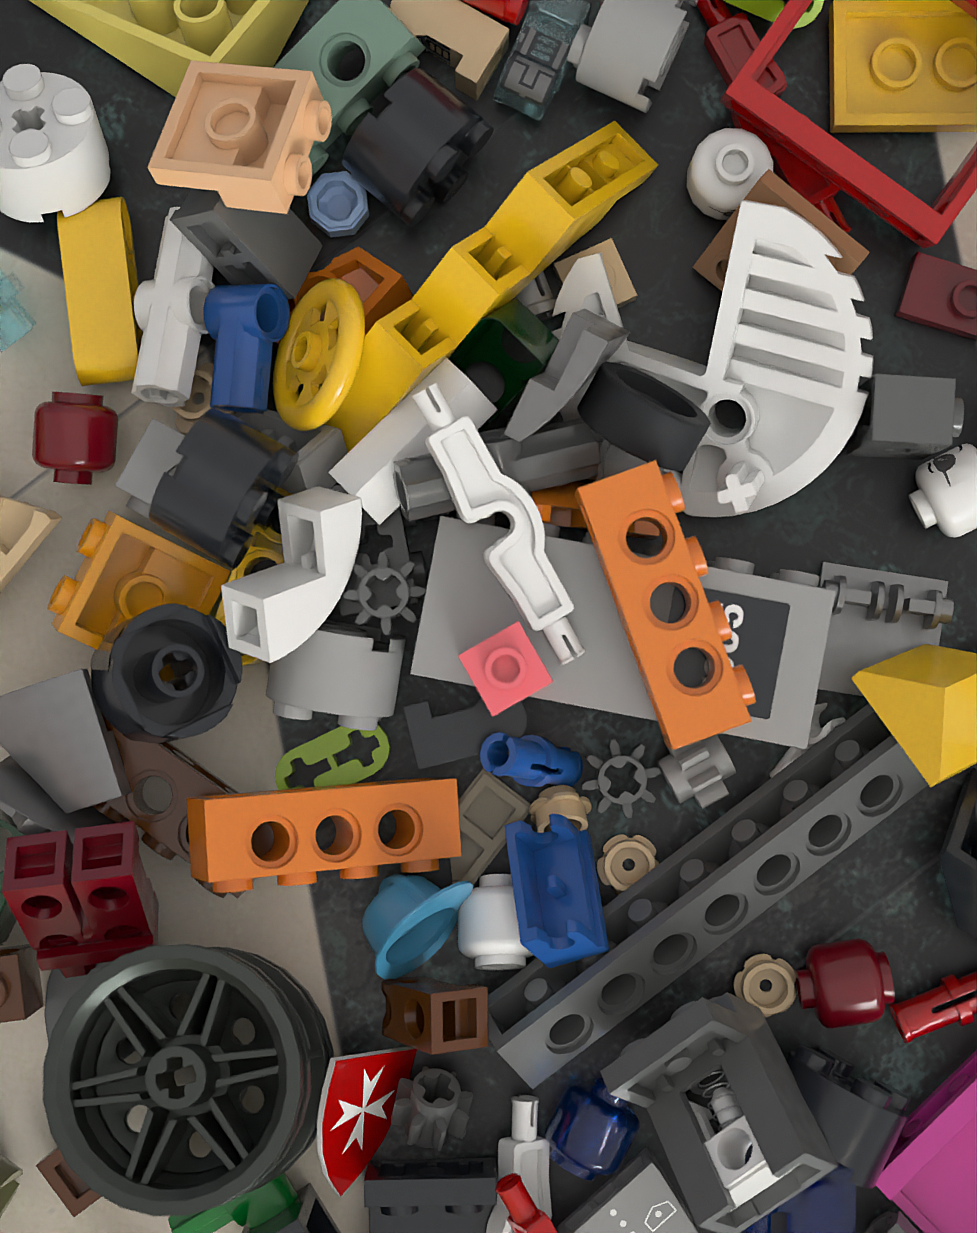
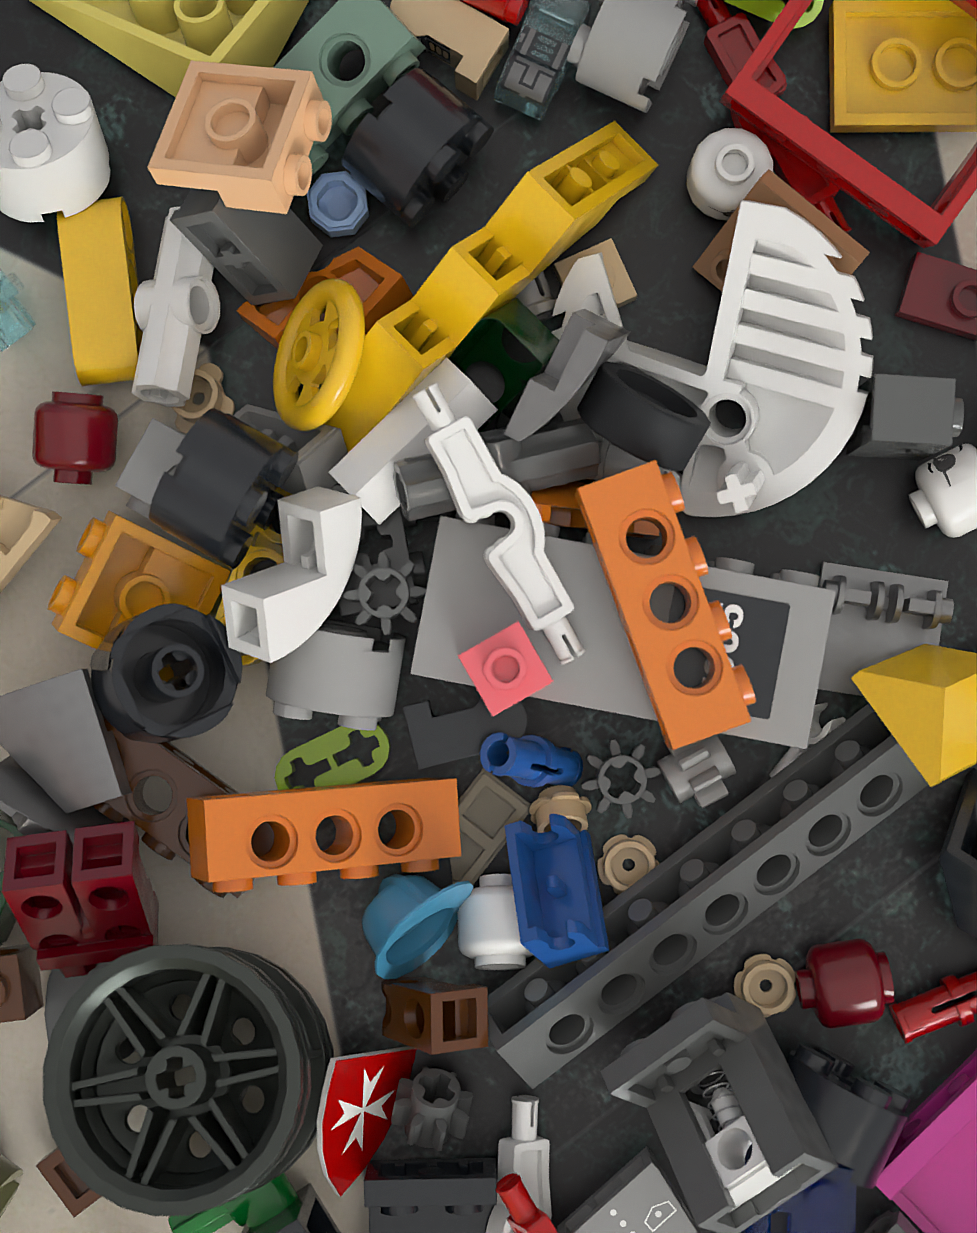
(244, 325): blue piece -> none
(591, 1130): clear blue head -> none

